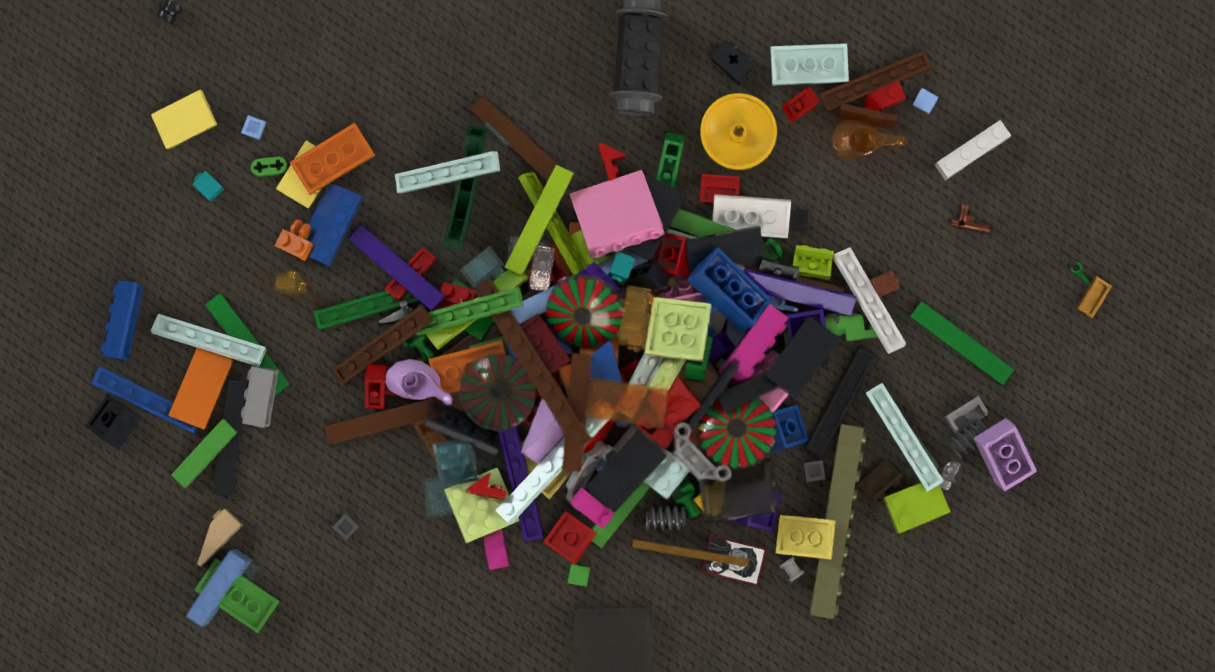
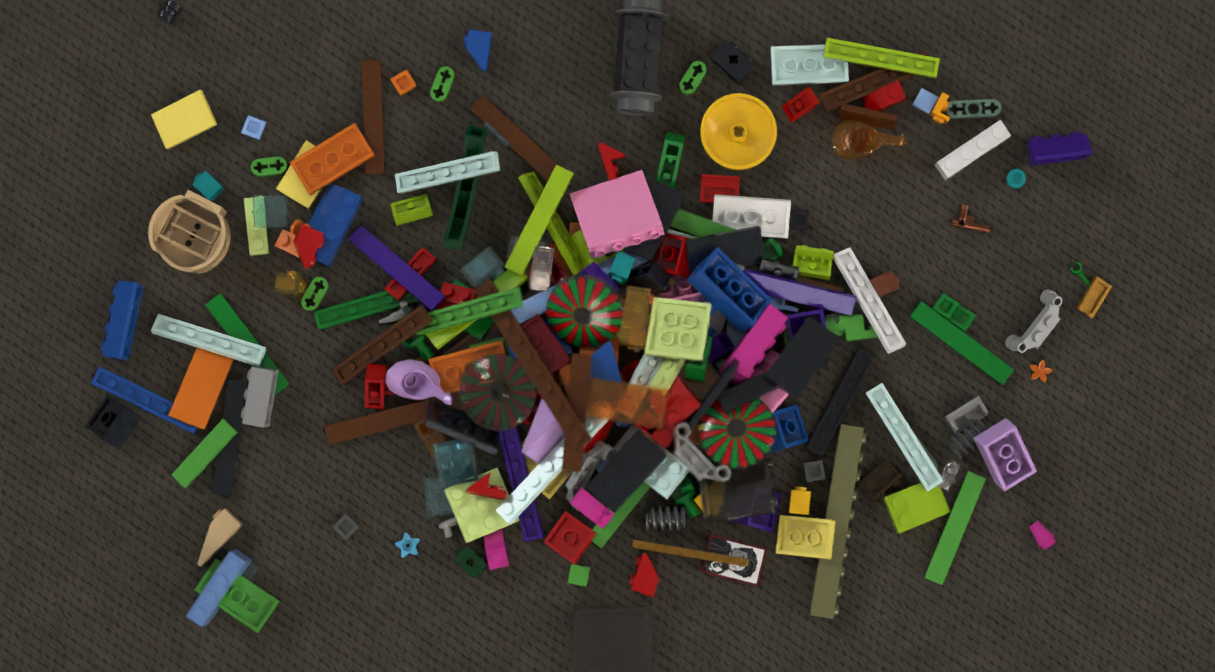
(174, 224): none -> tan piece
(256, 235): none -> yellowish green plate
(270, 211): none -> clear light blue piece
(306, 244): none -> red slope
(318, 297): none -> bright green beam
(373, 115): none -> reddish brown tile
(403, 82): none -> orange plate
(407, 540): none -> medium azure plate
(411, 209): none -> lime slope
(446, 86): none -> bright green beam
(446, 526): none -> light grey bar
(478, 46): none -> blue slope
(478, 564): none -> dark green head
(646, 577): none -> red slope
(689, 75): none -> bright green beam
(792, 569): light grey bush -> none
(799, 501): none -> yellow brick
(881, 57): none -> lime plate
(941, 105): none -> light orange bracket
(954, 312): none -> green slope
(954, 528): none -> bright green tile
(987, 113): none -> sand green beam
(1016, 178): none -> teal tile
(1040, 327): none -> light grey plate
(1040, 371): none -> orange plant
(1042, 535): none -> dark pink cone
(1058, 148): none -> dark purple slope

